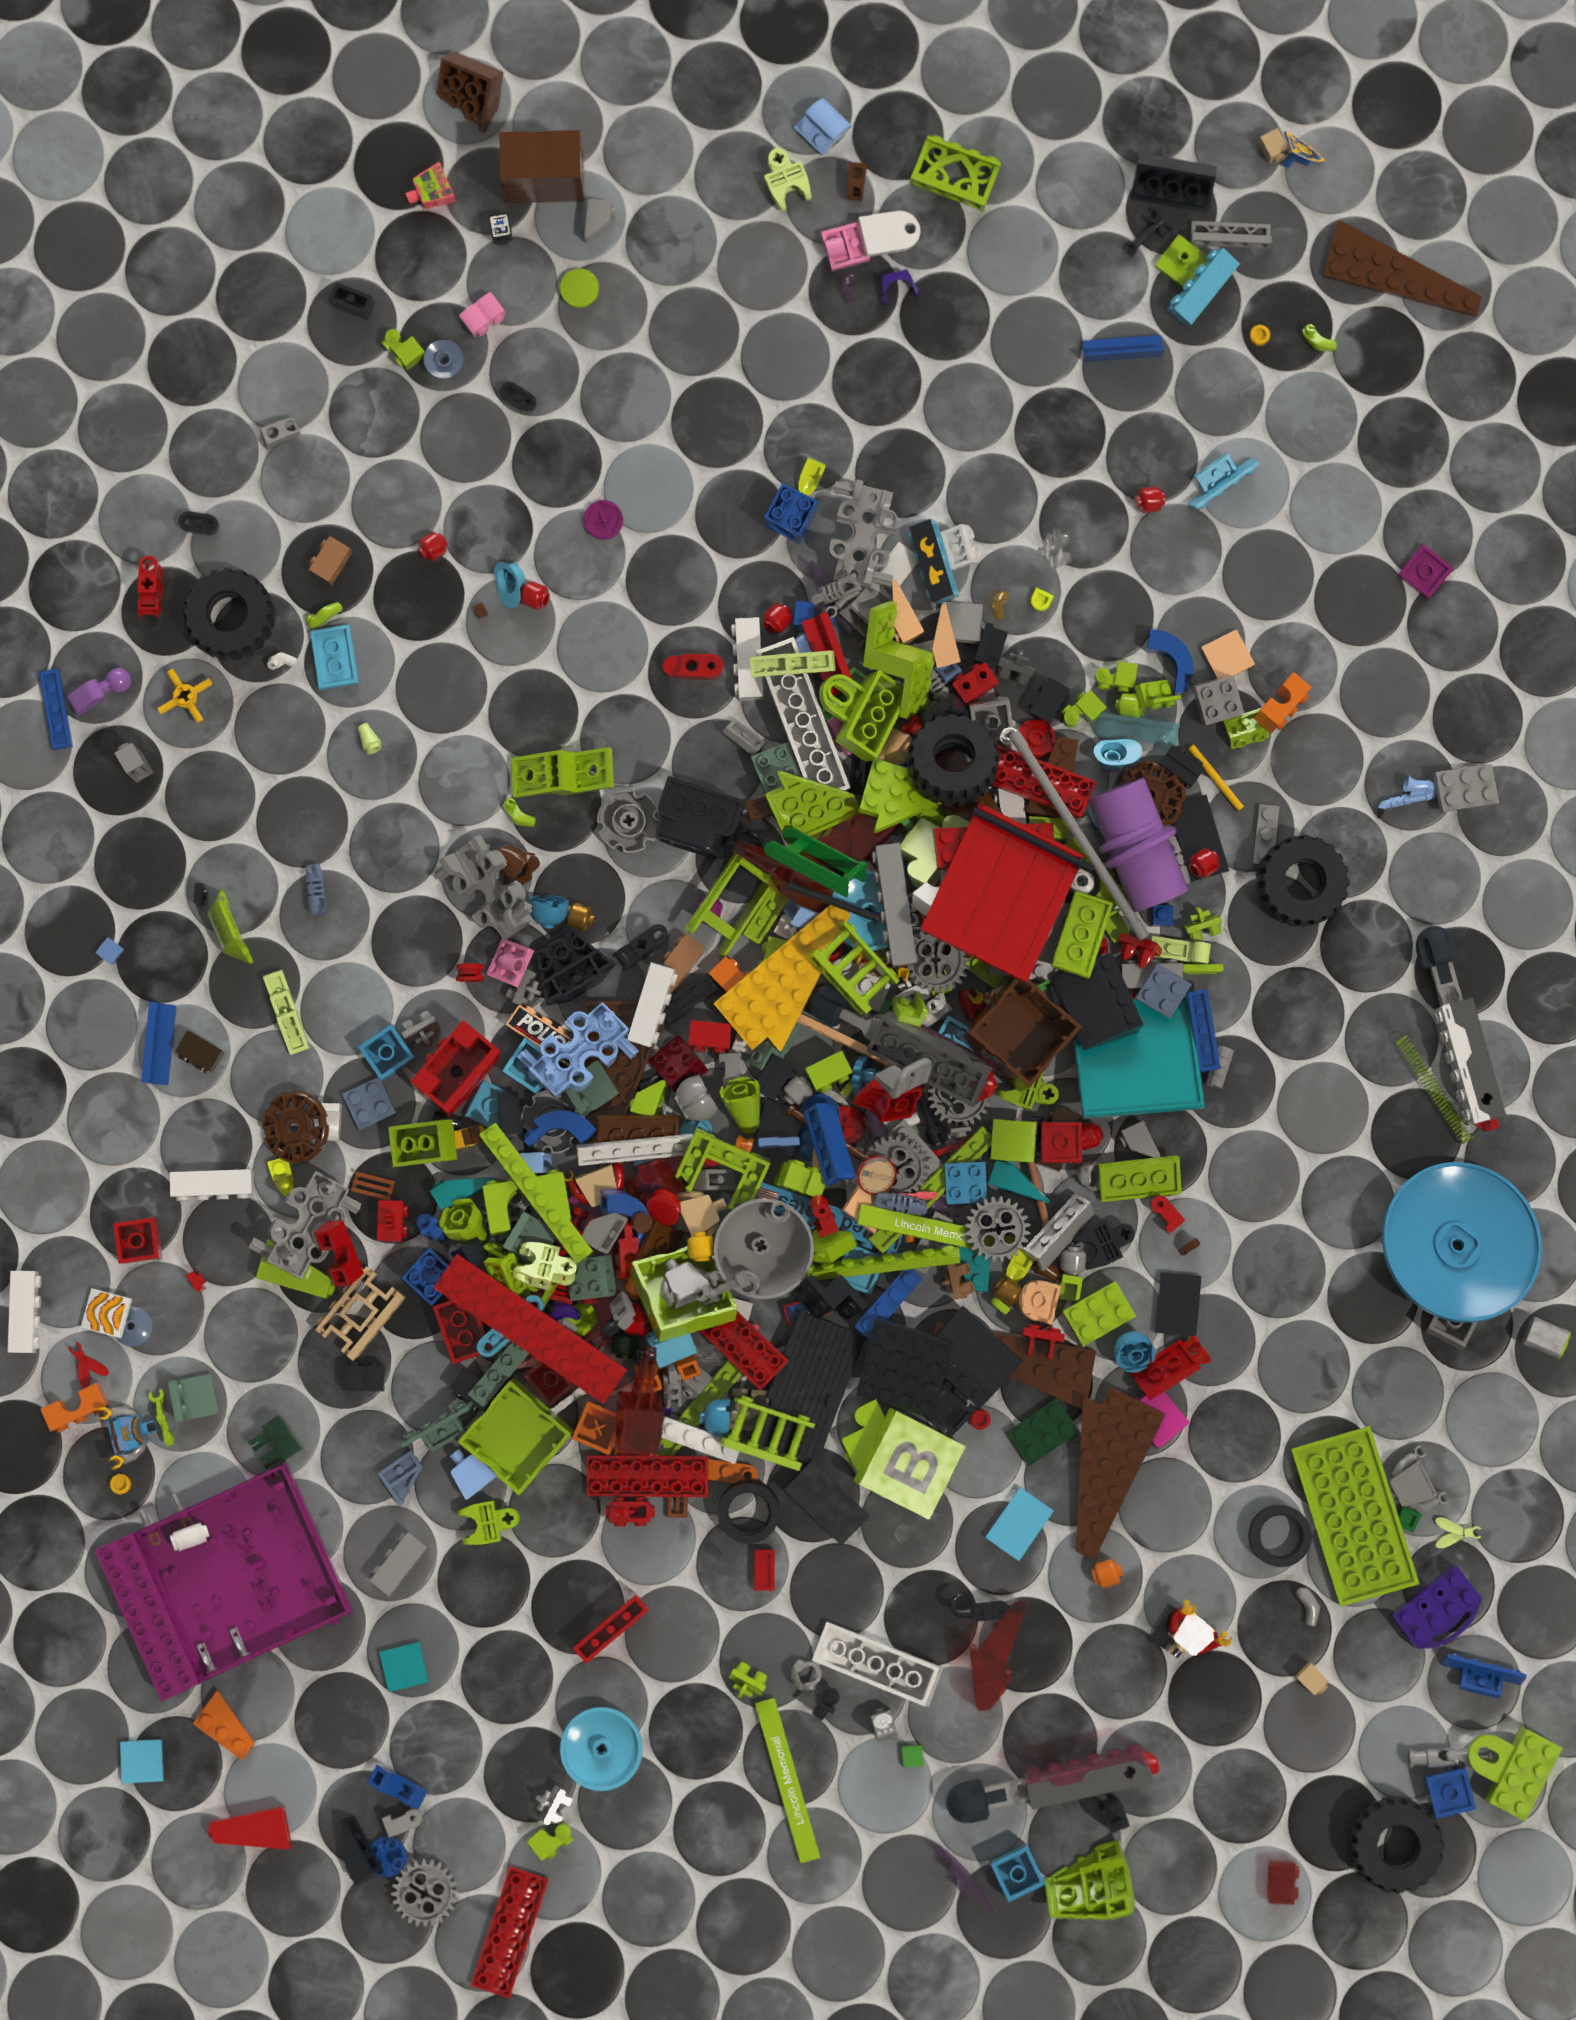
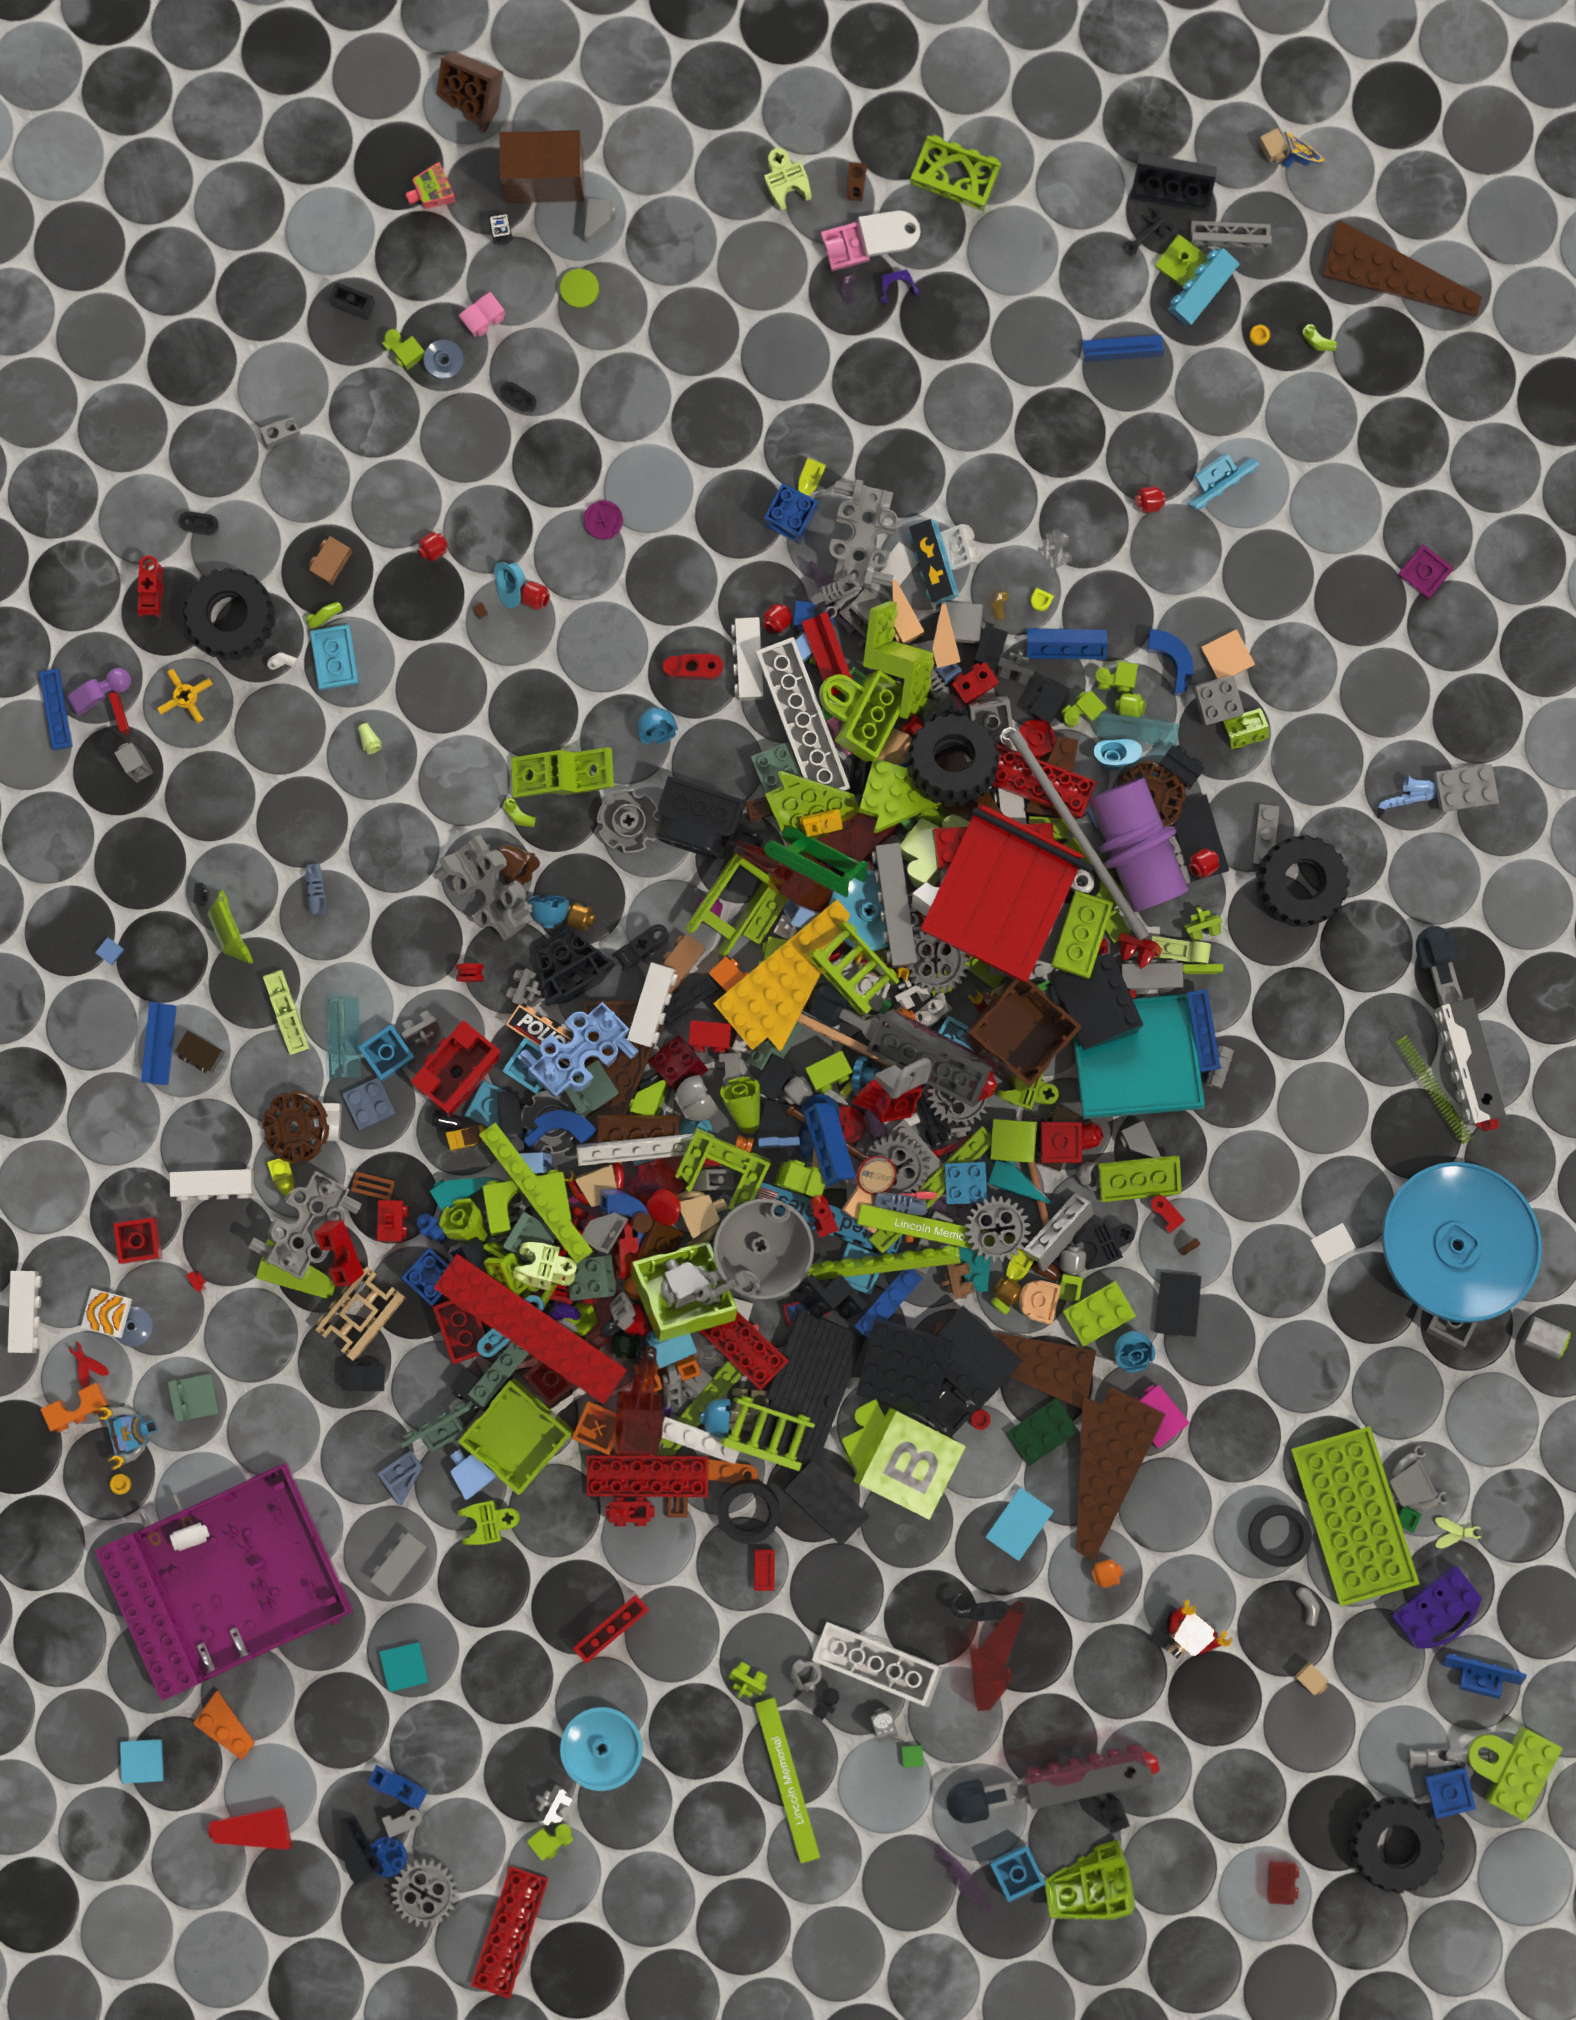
(119, 713): none -> red tile
(161, 1418): lime piece -> none
(284, 1440): clear green brick -> none
(343, 1037): none -> clear light blue panel
(422, 1143): lime brick -> none
(510, 962): bright pink plate -> none
(657, 726): none -> dark azure cylinder
(700, 1247): yellow head -> none
(744, 737): light grey plate -> none
(792, 664): yellowish green slope -> none
(821, 822): none -> yellow plate
(822, 126): light blue brick -> none
(832, 1245): lime slope -> none
(833, 901): black bar -> none
(910, 1011): lime bracket -> none
(967, 1005): red cone -> none
(1052, 1334): red plate -> none
(1067, 644): none -> blue panel
(1155, 695): lime bracket -> none
(1162, 915): blue plate -> none
(1163, 990): sand blue plate -> none
(1171, 1367): red tile -> none
(1216, 778): yellow bar -> none
(1292, 692): orange arch -> none
(1333, 1243): none -> white sticker

